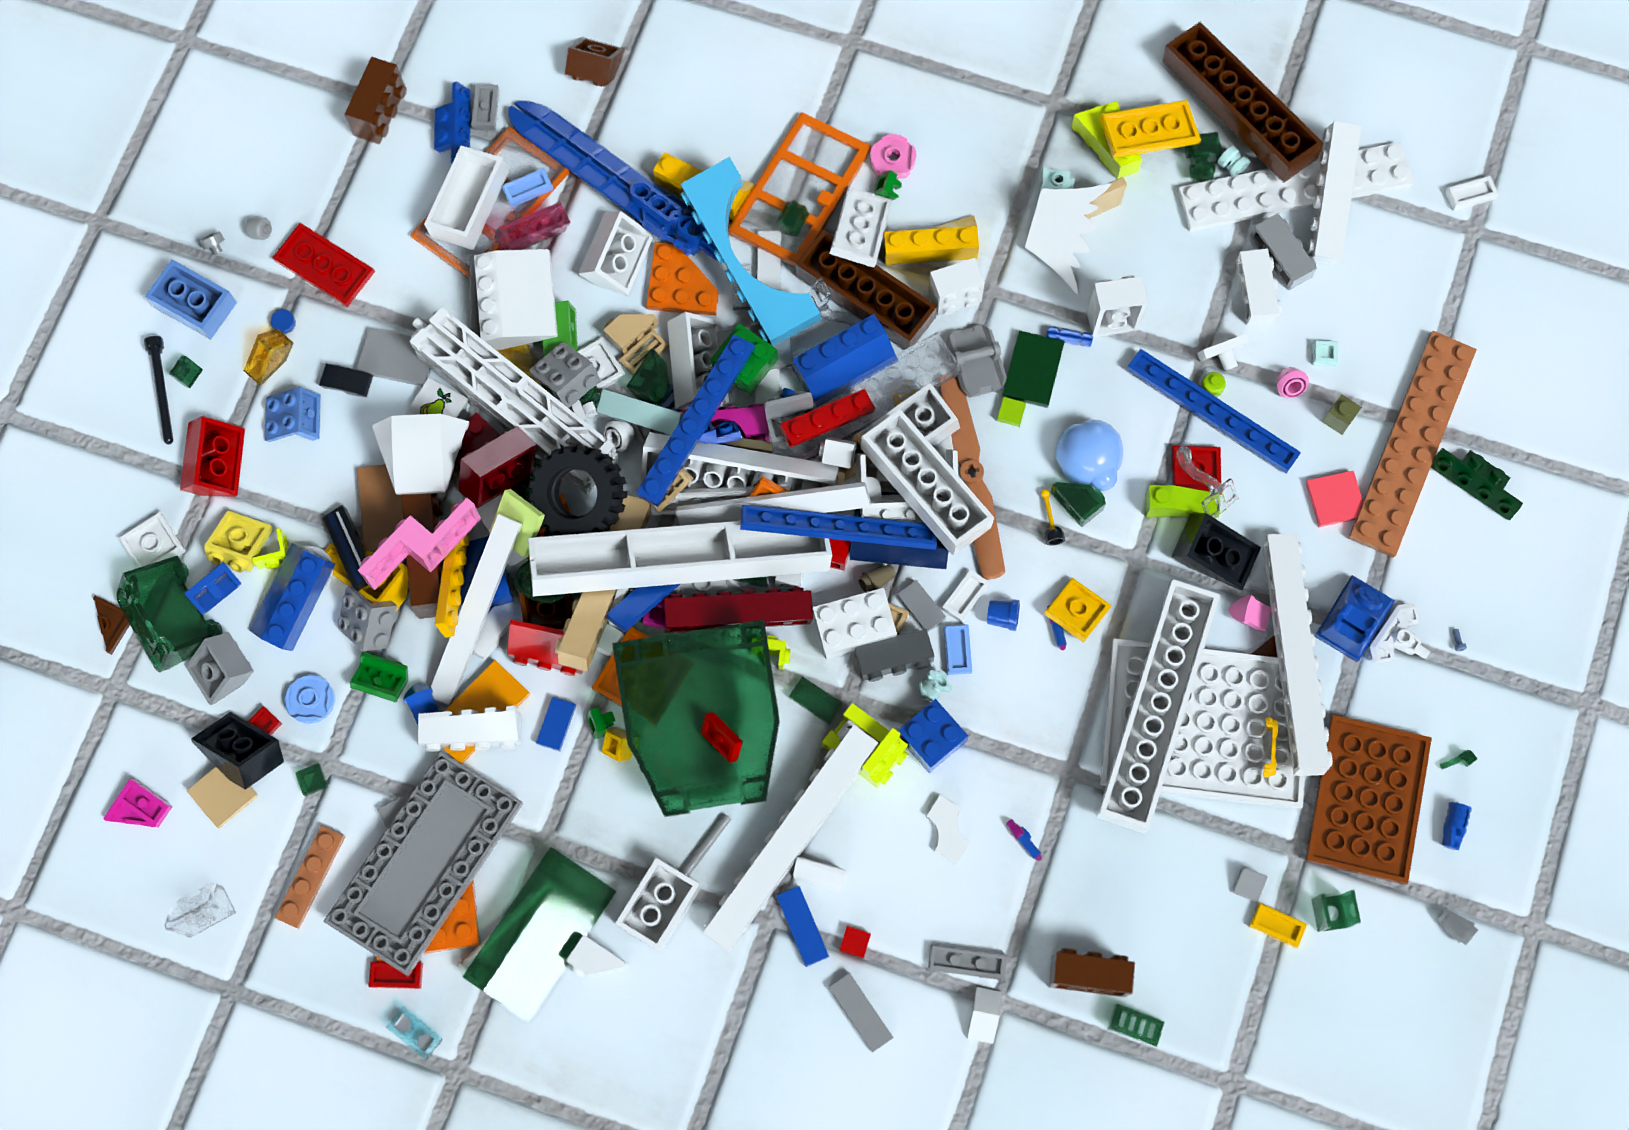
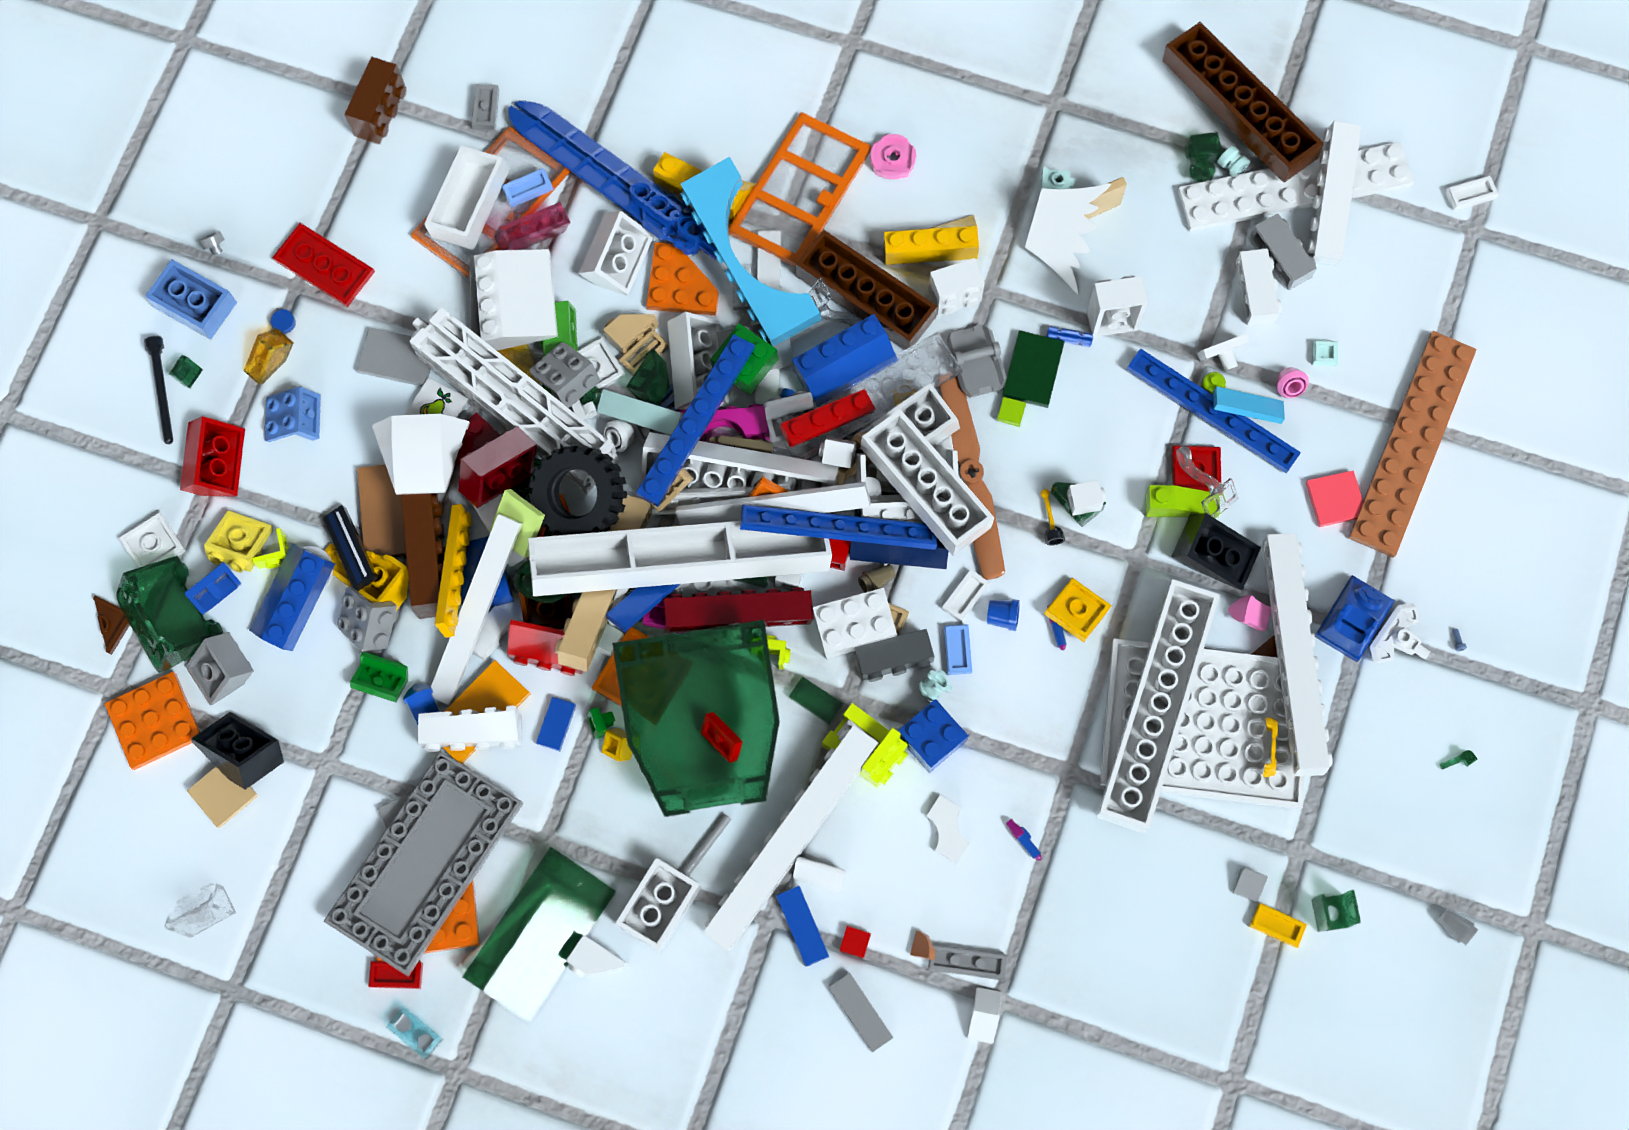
(138, 806): dark pink wing -> none
(153, 720): none -> orange plate
(258, 228): light grey piece -> none
(265, 721): red tile -> none
(309, 699): light blue tile -> none
(310, 877): nougat plate -> none
(311, 779): clear green tile -> none
(346, 380): black slope -> none
(417, 541): bright pink bracket -> none
(453, 122): blue bracket -> none
(593, 61): reddish brown slope -> none
(722, 433): blue slope -> none
(792, 218): clear green piece -> none
(861, 227): white tile -> none
(885, 185): green tile -> none
(921, 606): light grey tile -> none
(922, 947): none -> nougat tile
(1086, 497): none -> white brick
(1090, 129): neon yellow wedge -> none
(1090, 454): light blue piece -> none
(1092, 973): reddish brown brick -> none
(1115, 1018): clear green slope -> none
(1150, 129): yellow tile -> none
(1248, 405): none -> medium azure tile
(1341, 414): olive brick -> none
(1369, 800): dark orange plate -> none
(1455, 825): blue hinge -> none
(1479, 480): dark green bracket -> none

